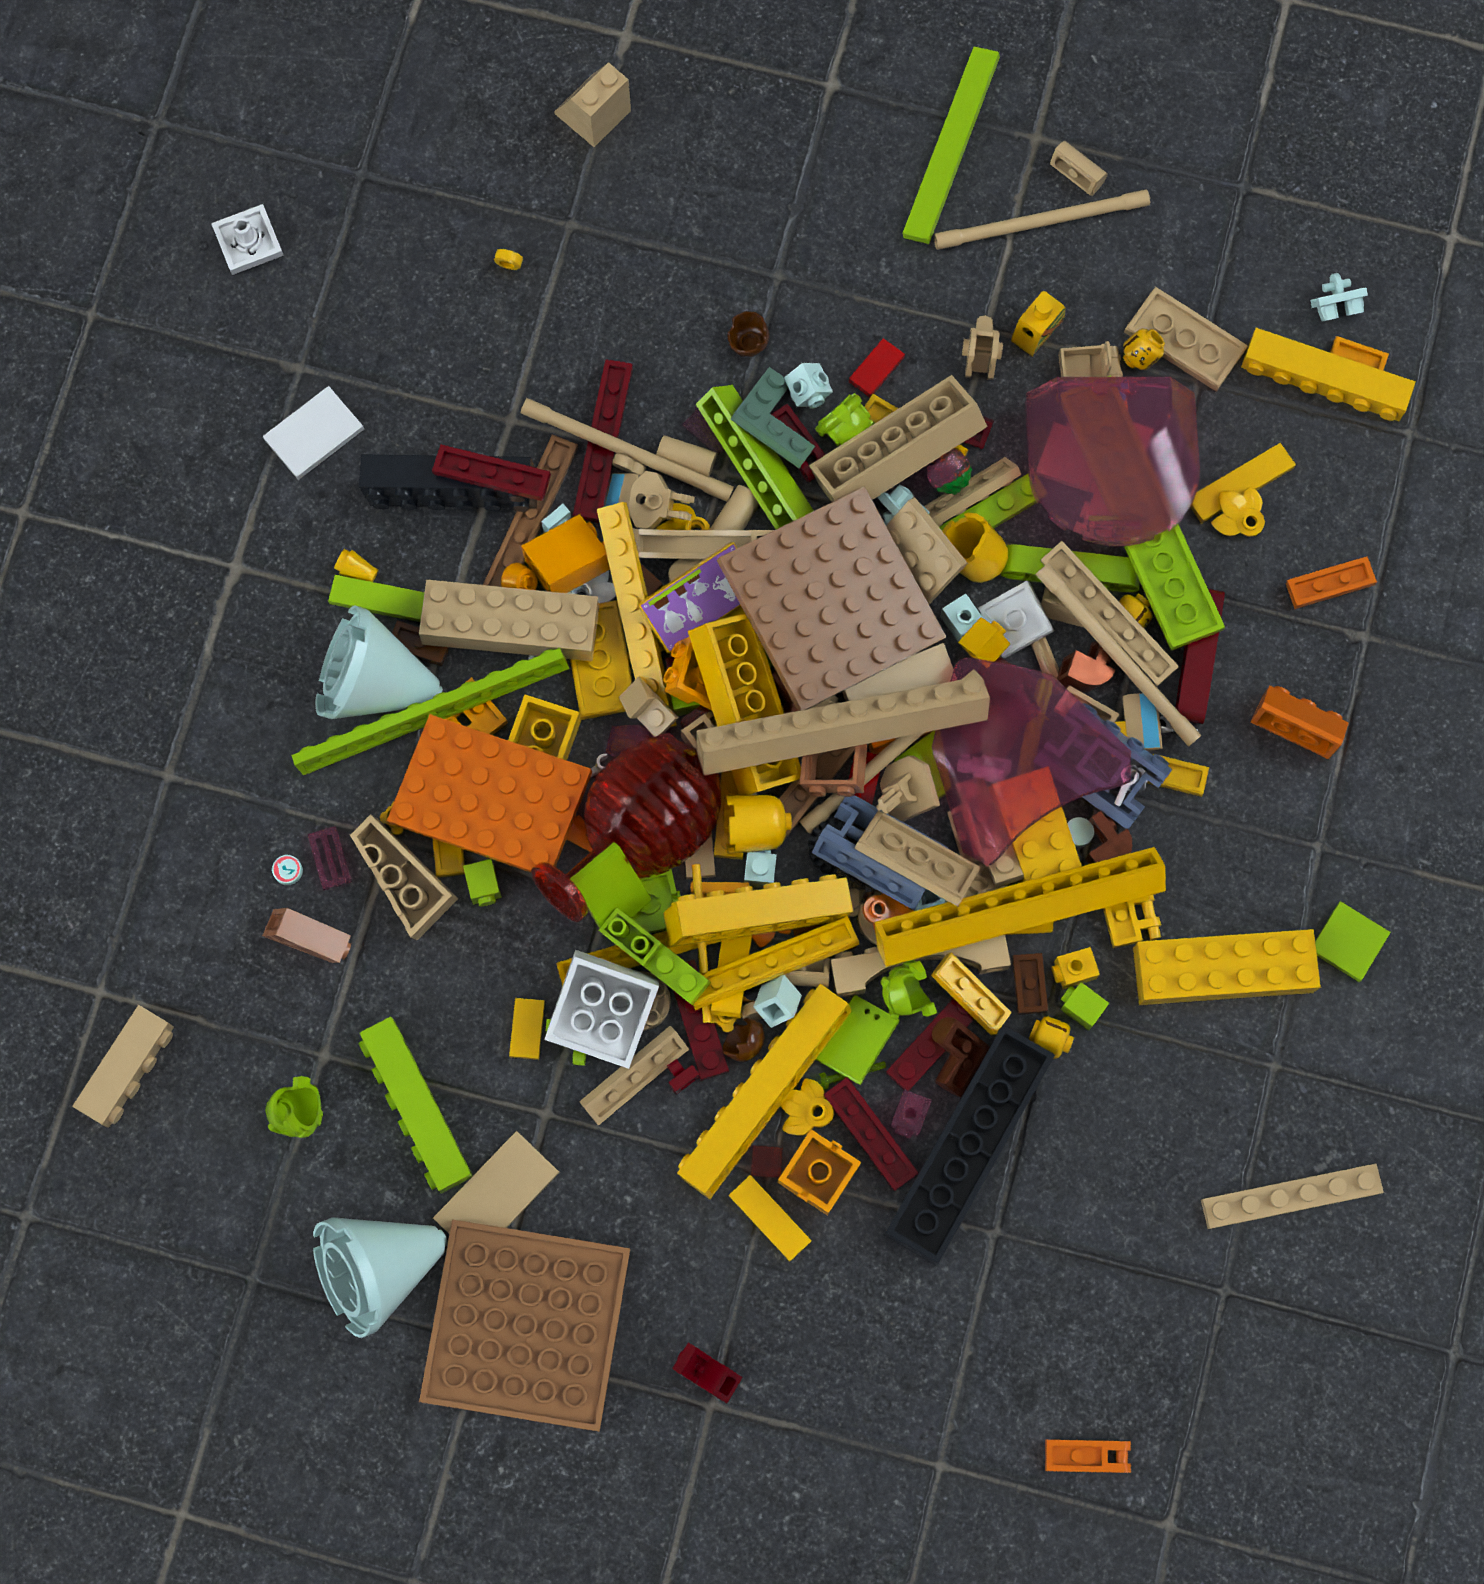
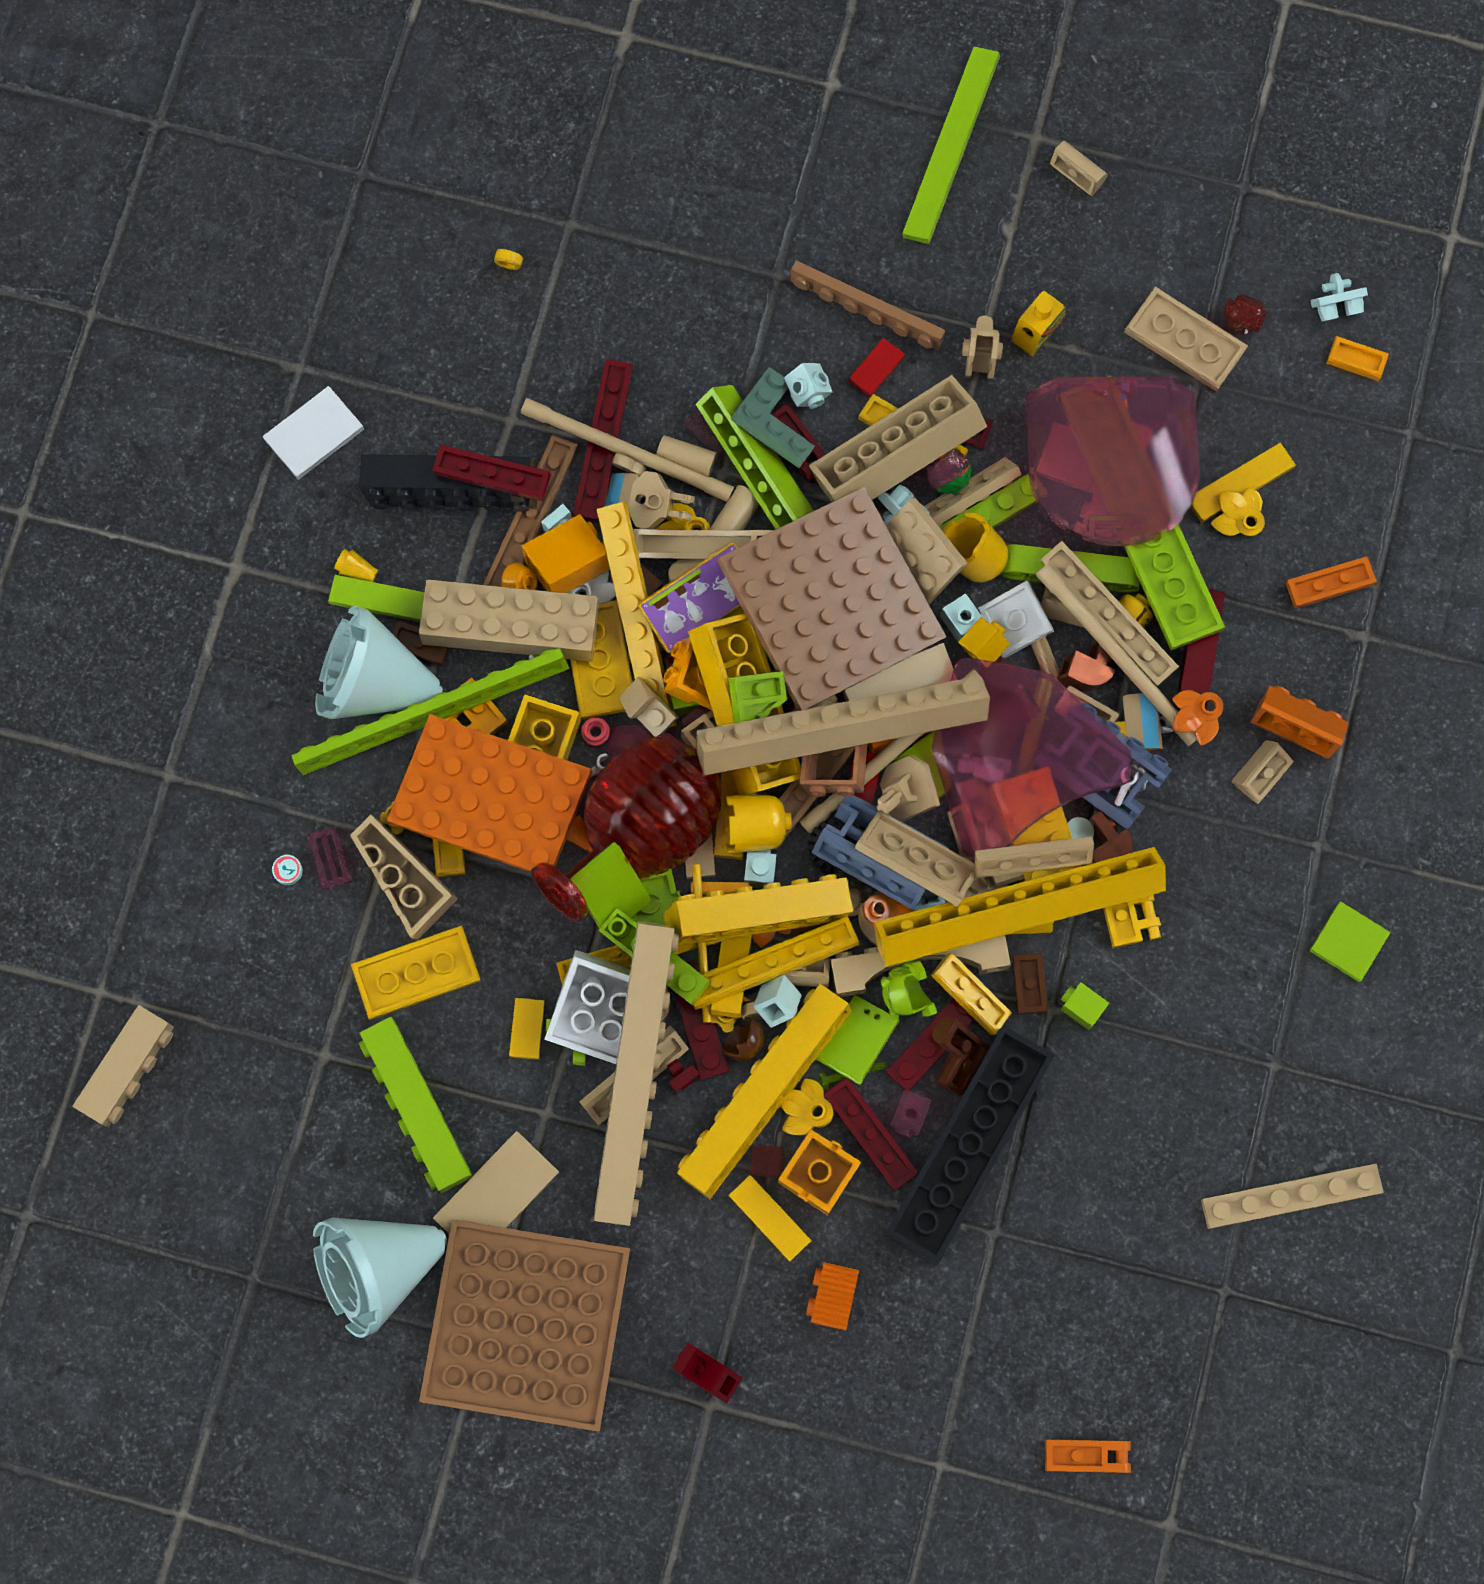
(244, 230): white plate -> none
(295, 1109): lime helmet -> none
(307, 935): nougat slope -> none
(415, 972): none -> yellow tile
(482, 882): lime brick -> none
(592, 723): none -> coral plate
(597, 104): tan slope -> none
(634, 1073): none -> tan brick
(748, 334): reddish brown hair -> none
(756, 695): none -> lime wing
(833, 1296): none -> orange brick
(845, 420): lime helmet -> none
(867, 305): none -> medium nougat plate
(959, 236): tan piece -> none
(1033, 857): none -> tan tile
(1052, 1035): yellow head -> none
(1075, 968): yellow brick -> none
(1090, 361): tan piece -> none
(1143, 349): yellow head -> none
(1185, 777): yellow tile -> none
(1194, 715): none -> orange plate
(1226, 967): yellow brick -> none
(1244, 314): none -> clear red head
(1262, 771): none -> tan slope
(1328, 375): yellow brick -> none

